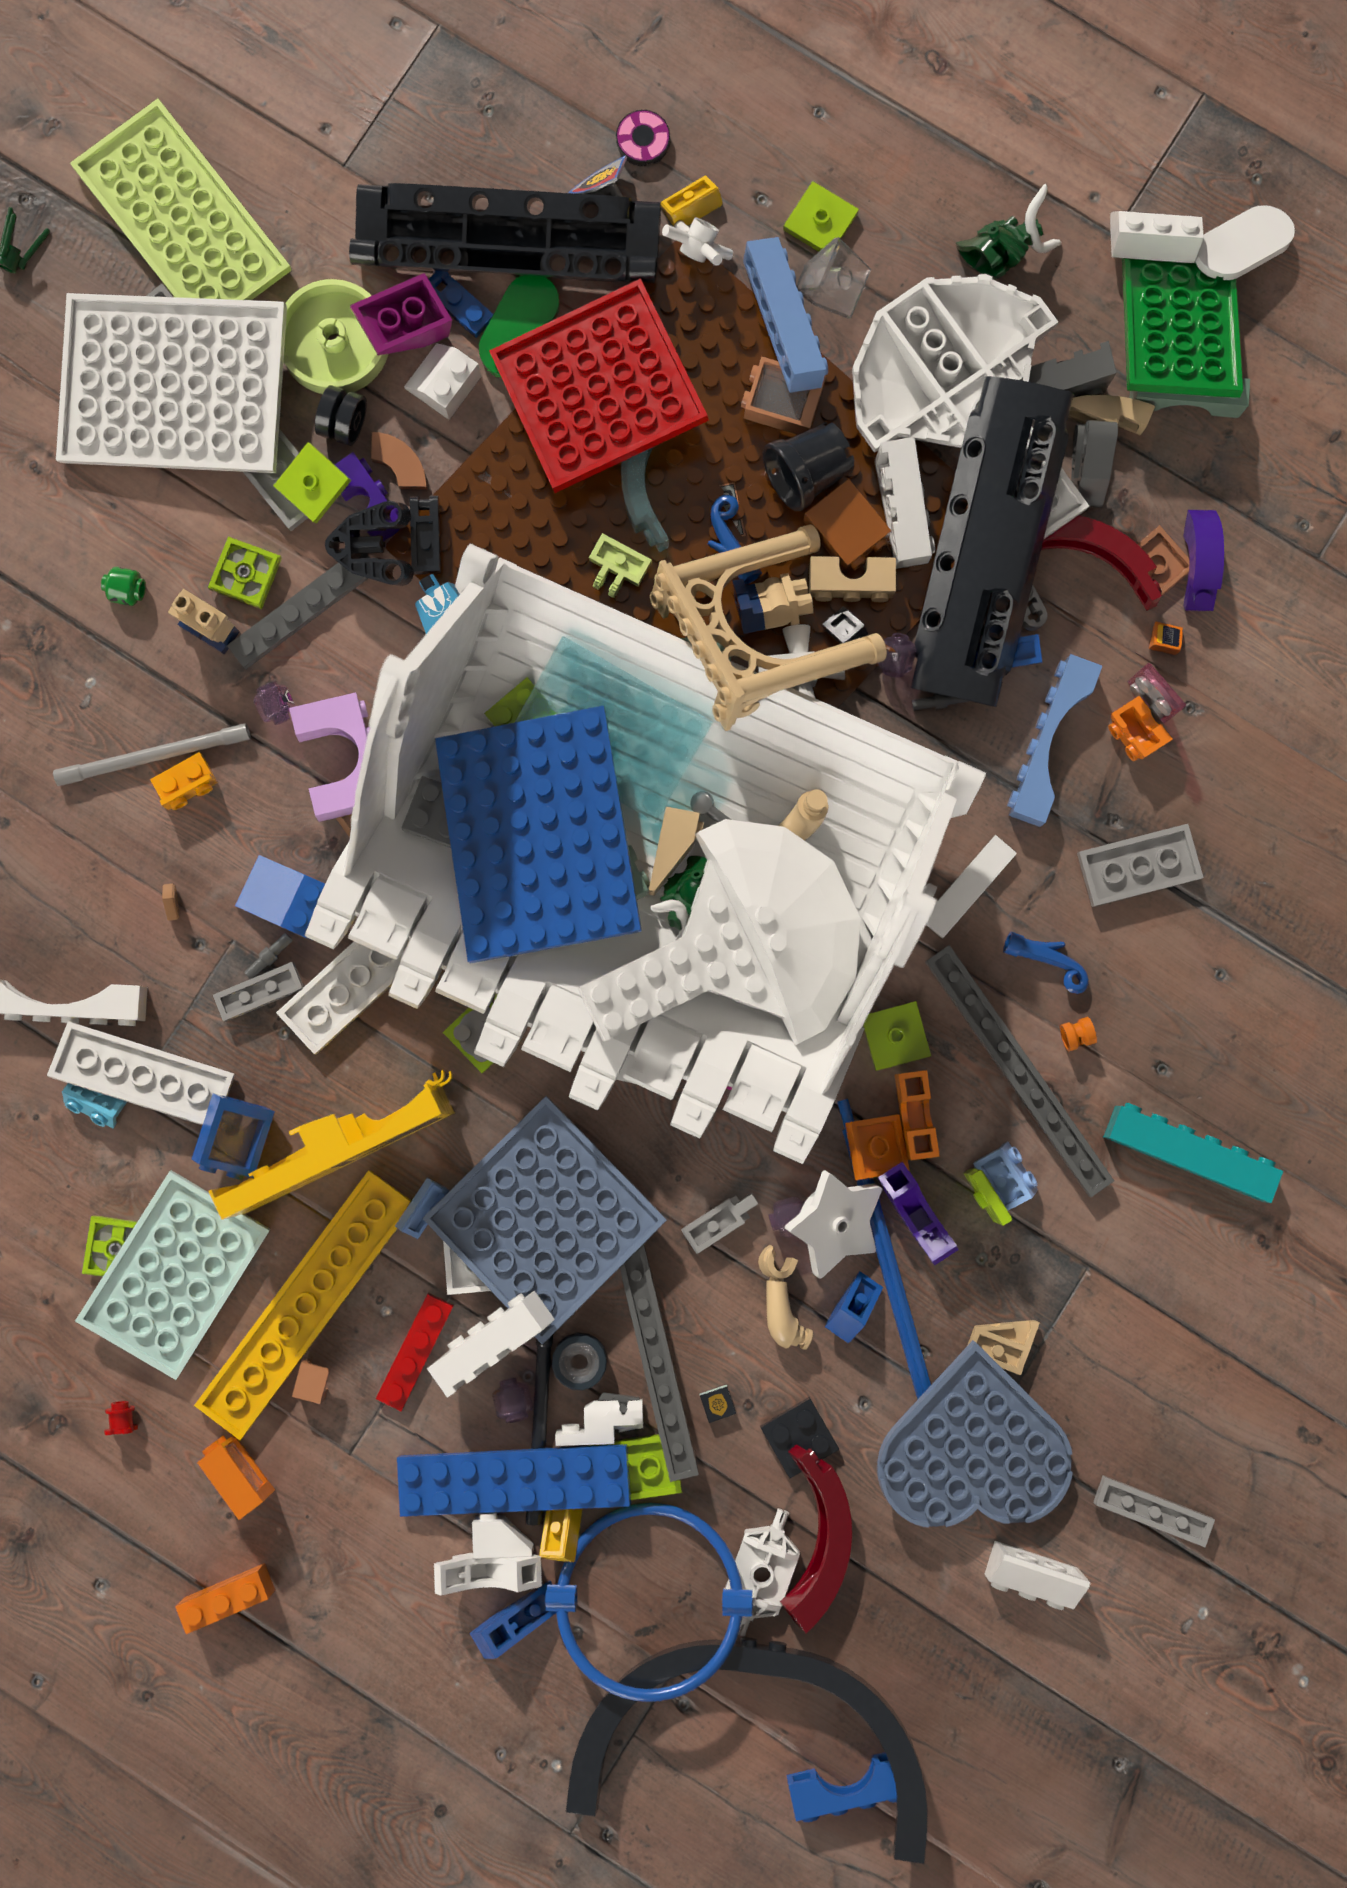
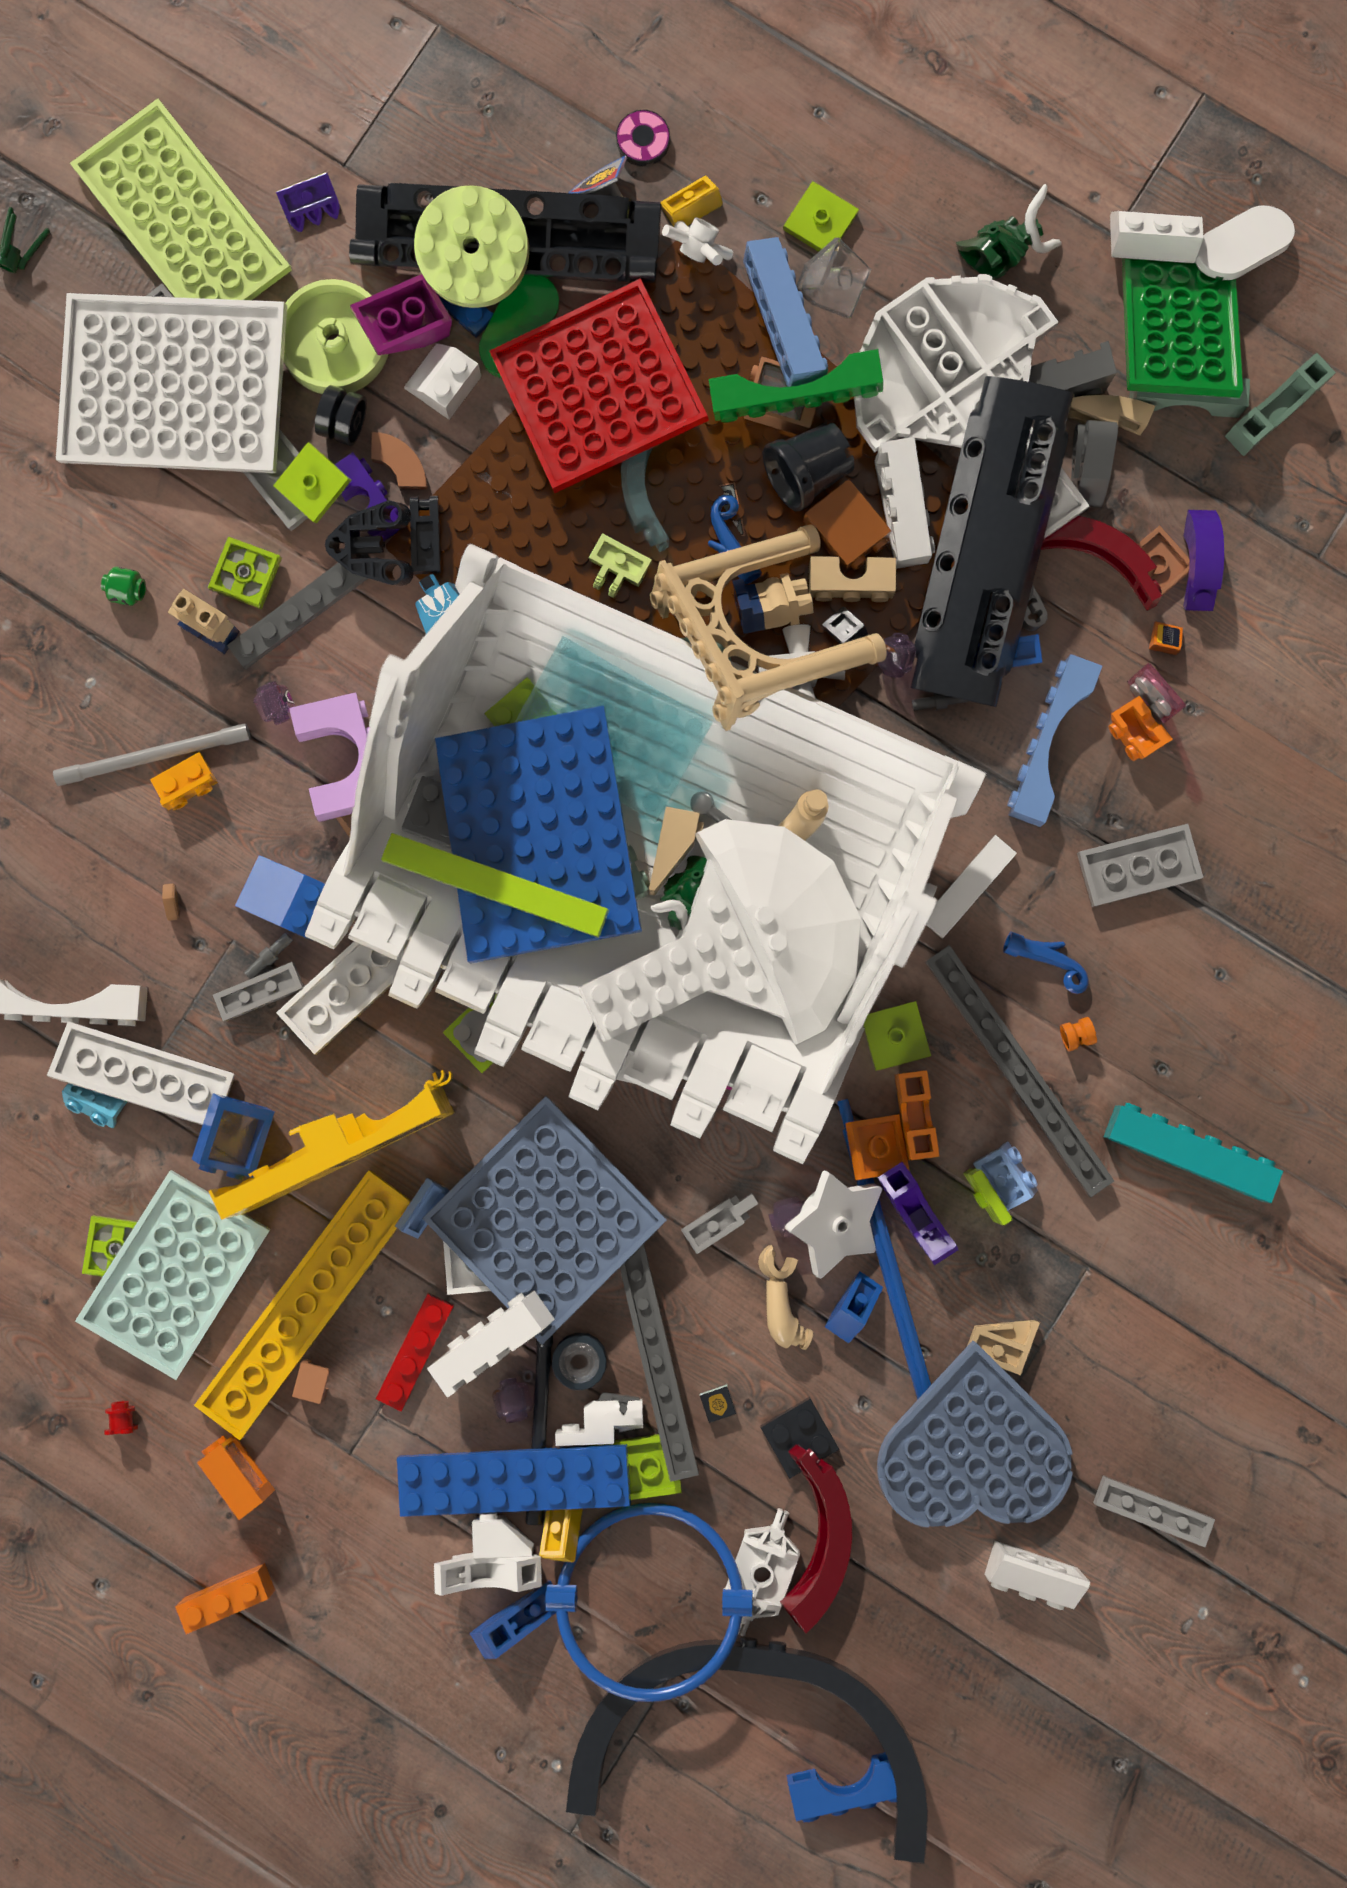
(309, 198): none -> dark purple plate
(461, 218): none -> yellowish green piece
(495, 885): none -> lime tile
(738, 397): none -> green arch
(1280, 404): none -> sand green arch

